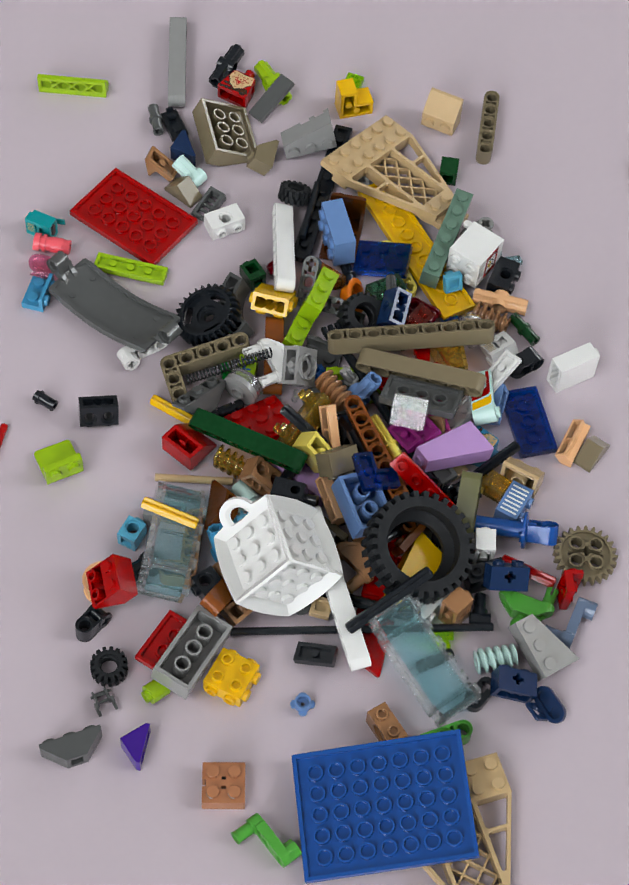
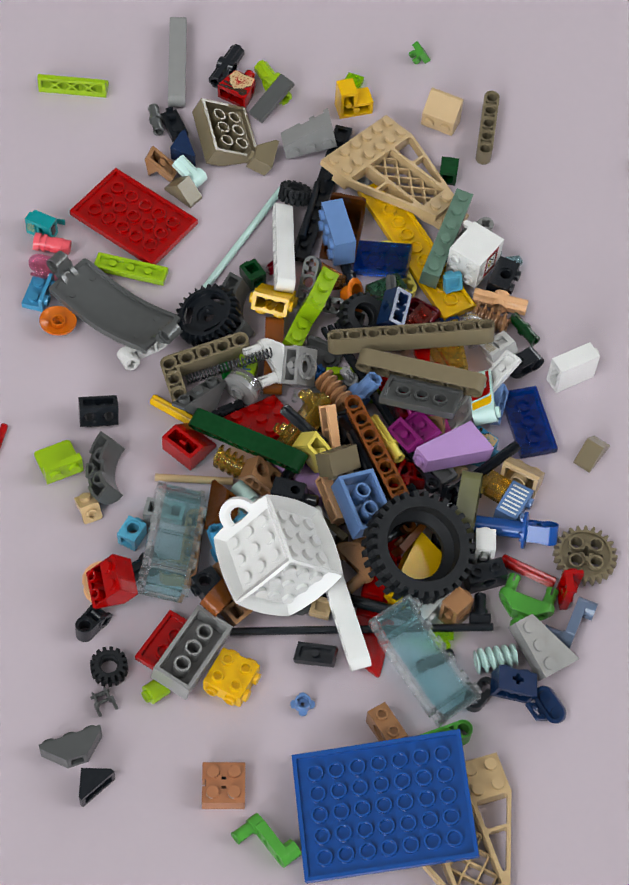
(43, 399): black pin -> none
(57, 320): none -> orange dish
(88, 507): none -> tan bracket
(93, 782): none -> black slope
(102, 468): none -> dark grey brick
(135, 744): dark purple slope -> none
(169, 512): yellow axle -> none
(211, 192): dark grey slope -> none
(222, 265): none -> light aqua piece
(224, 221): white brick -> none
(372, 478): clear blue plate -> none
(389, 599): black axle -> none
(409, 412): clear piece -> none
(416, 477): red bracket -> none
(420, 53): none -> bright green tile
(497, 576): dark blue brick -> none
(572, 442): light nougat piece -> none

